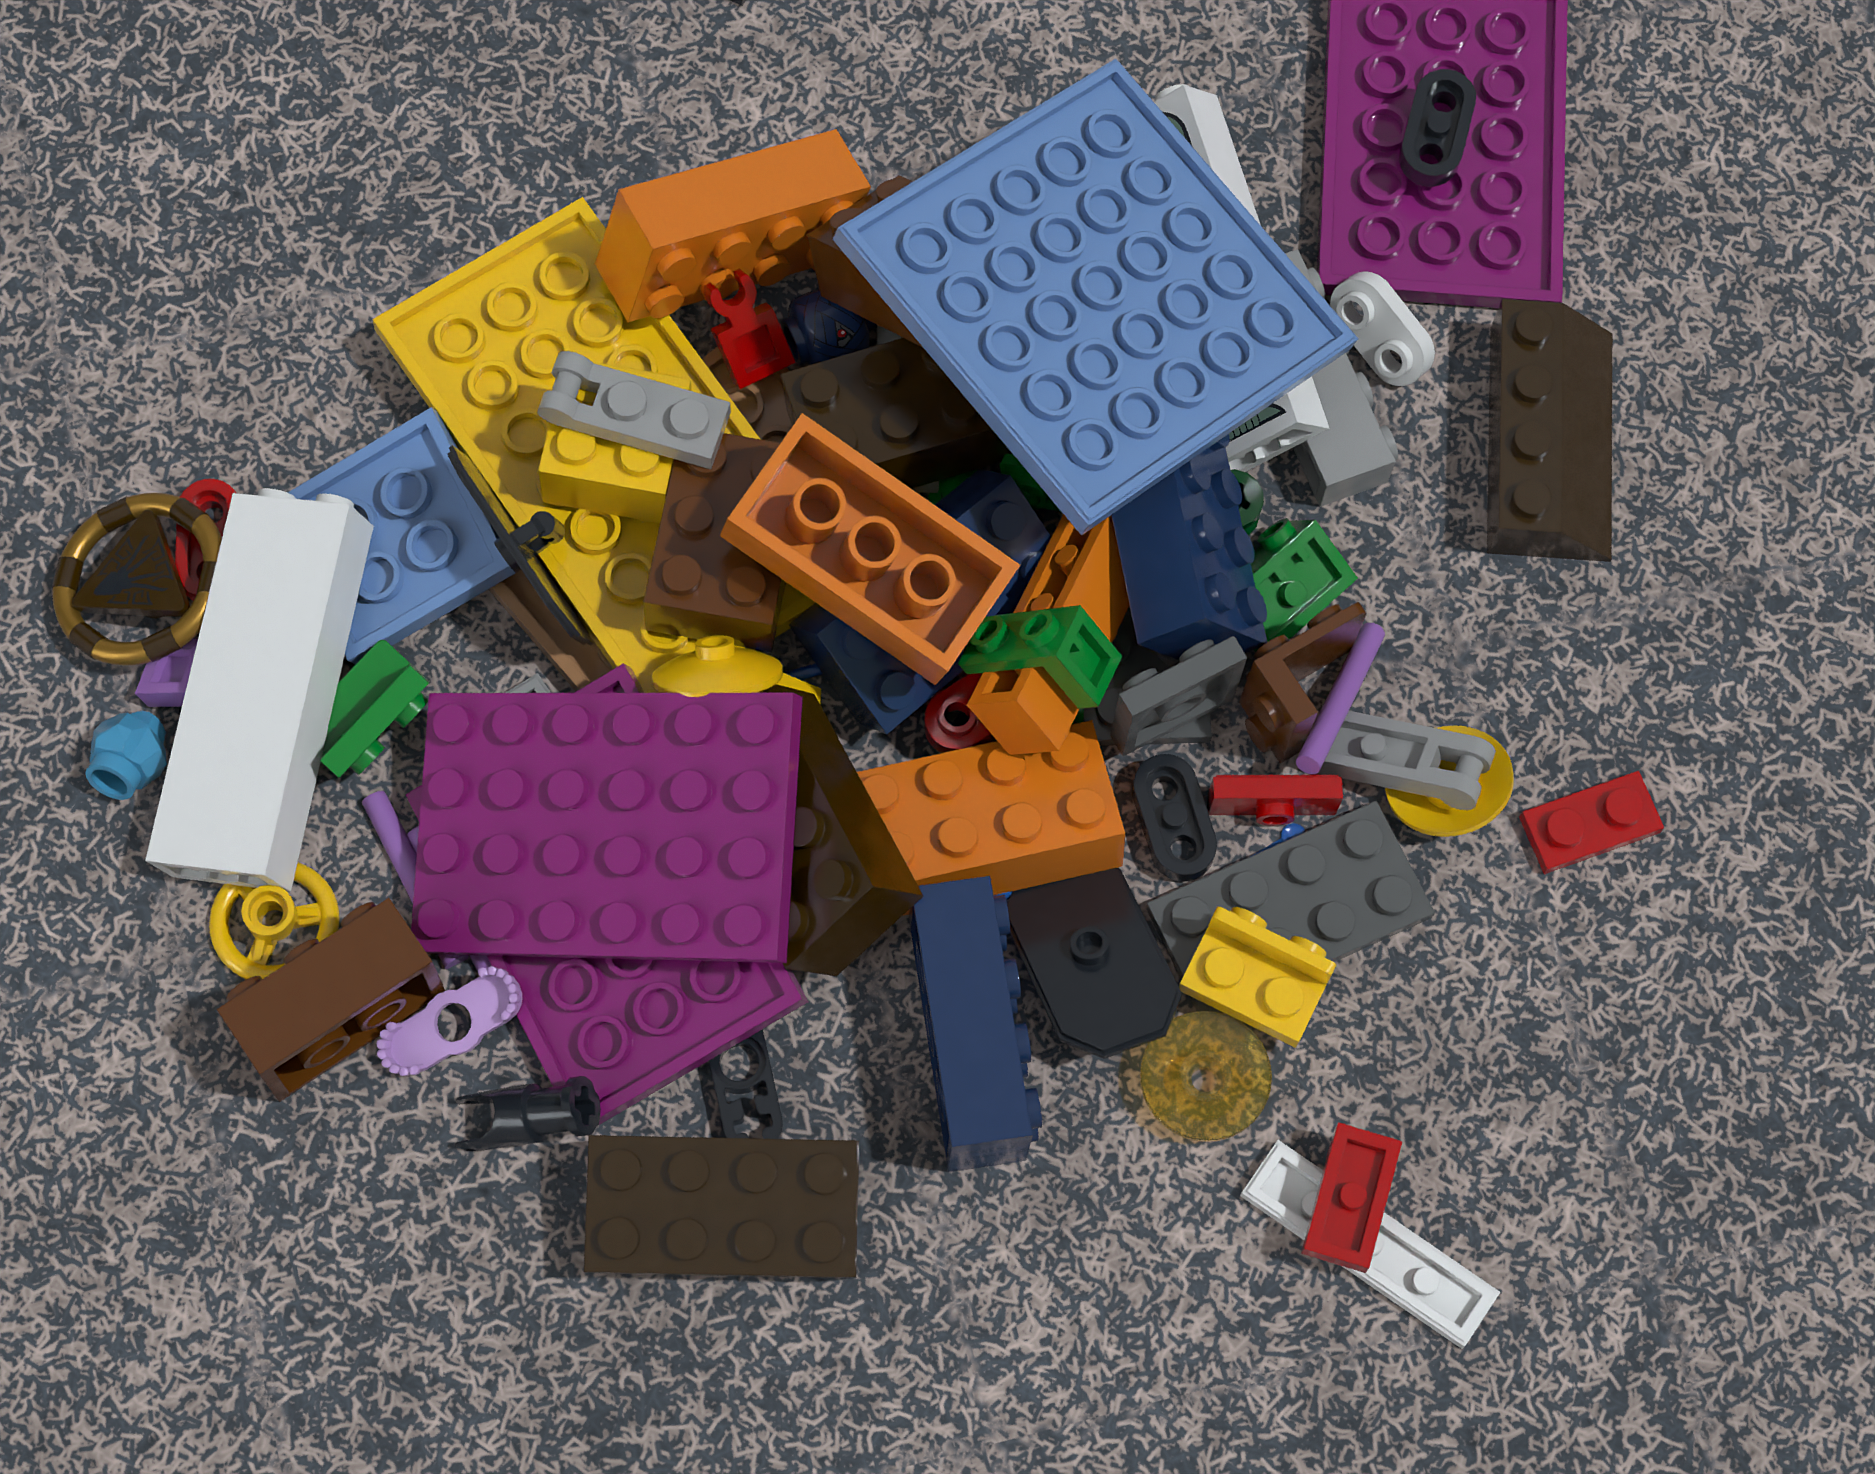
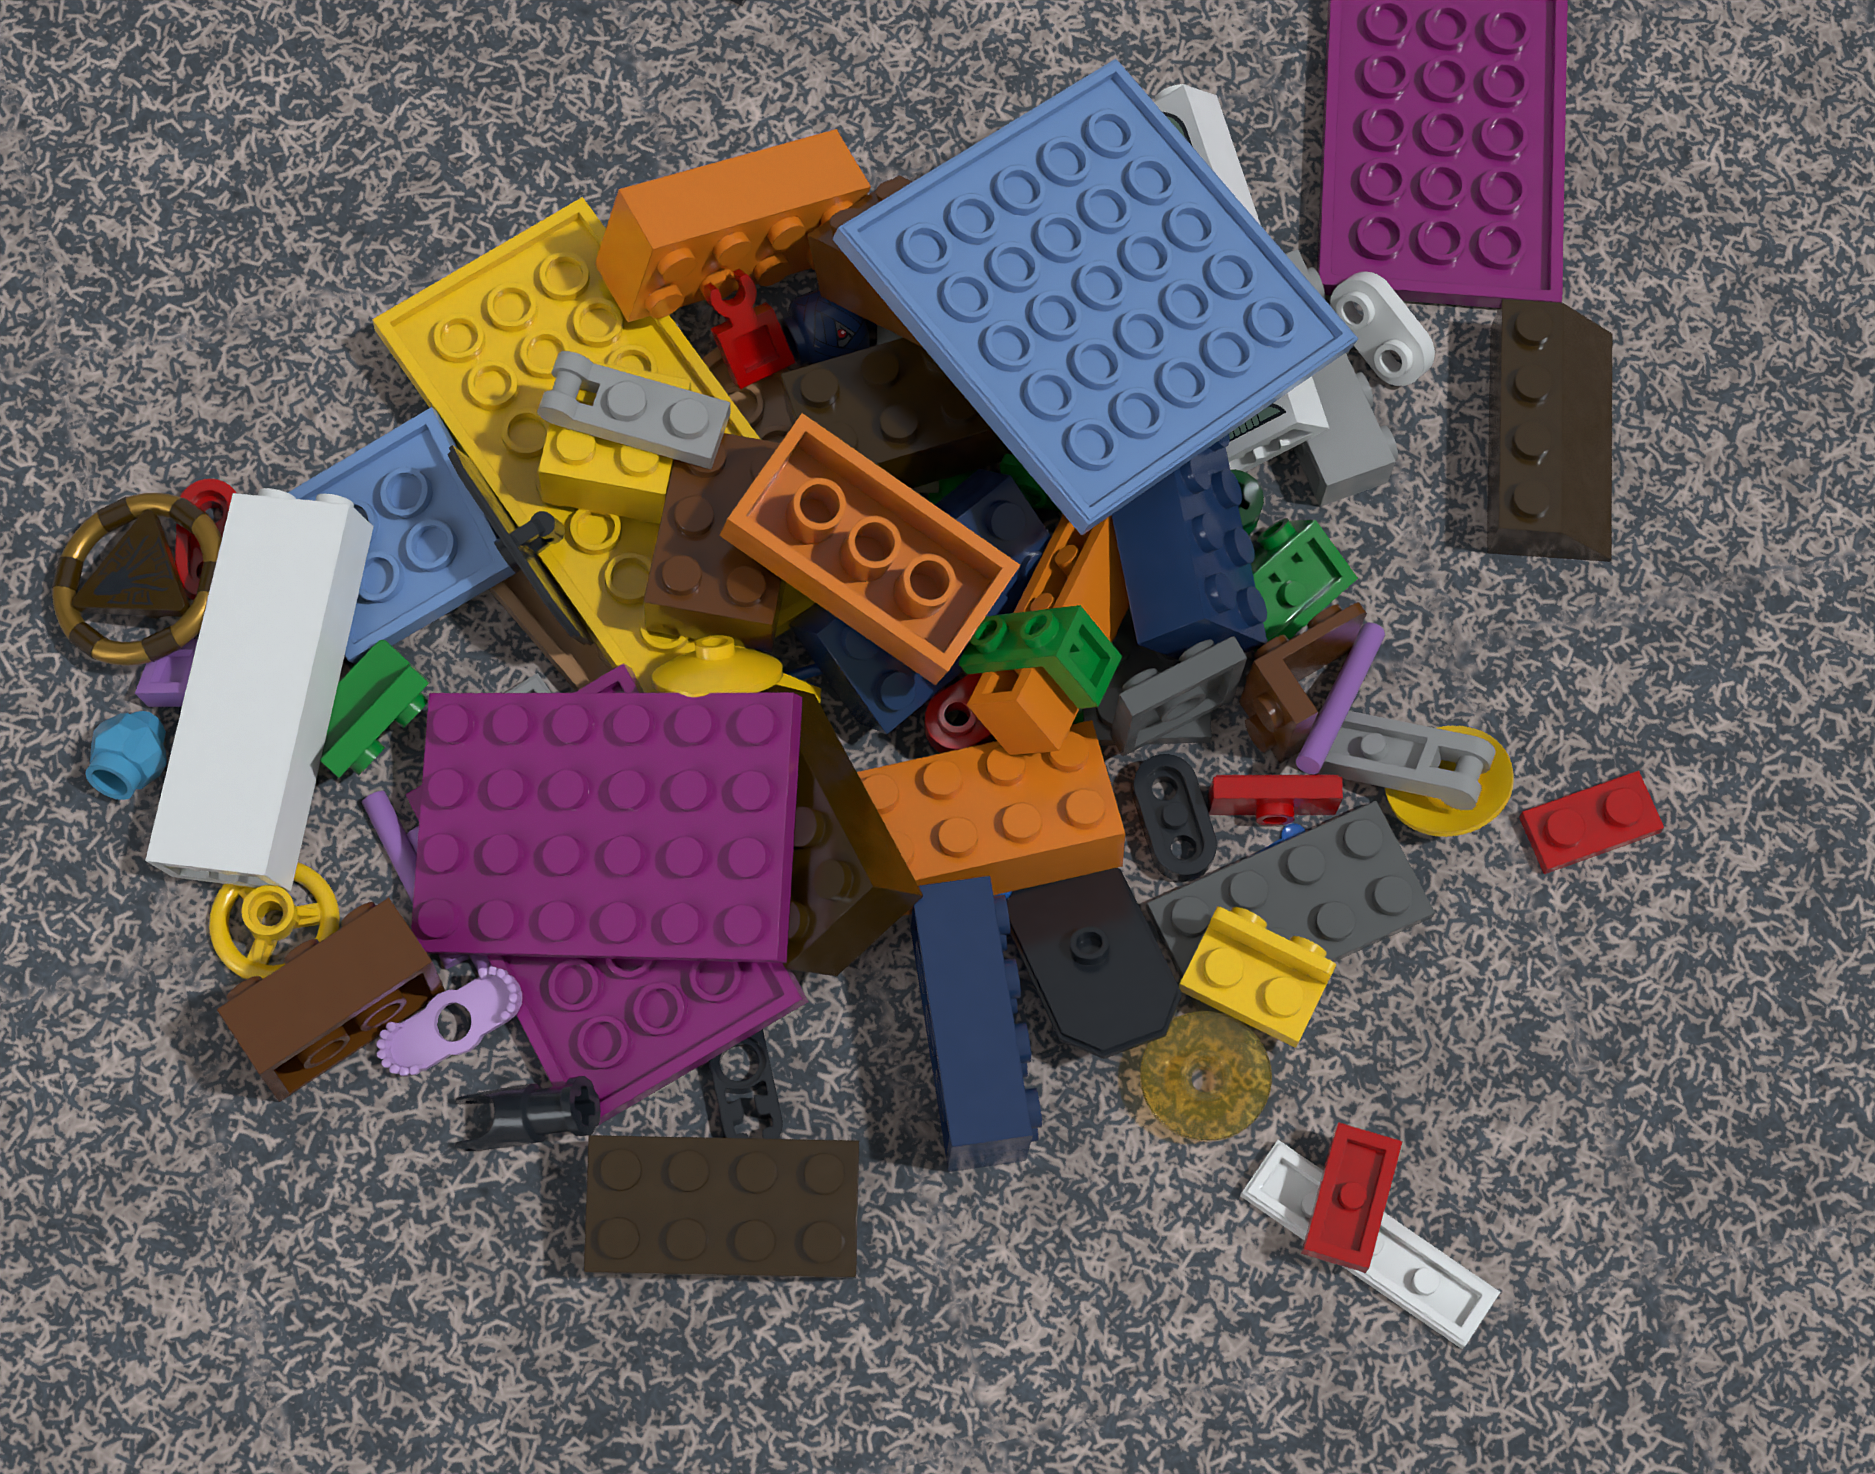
(1437, 131): black plate -> none

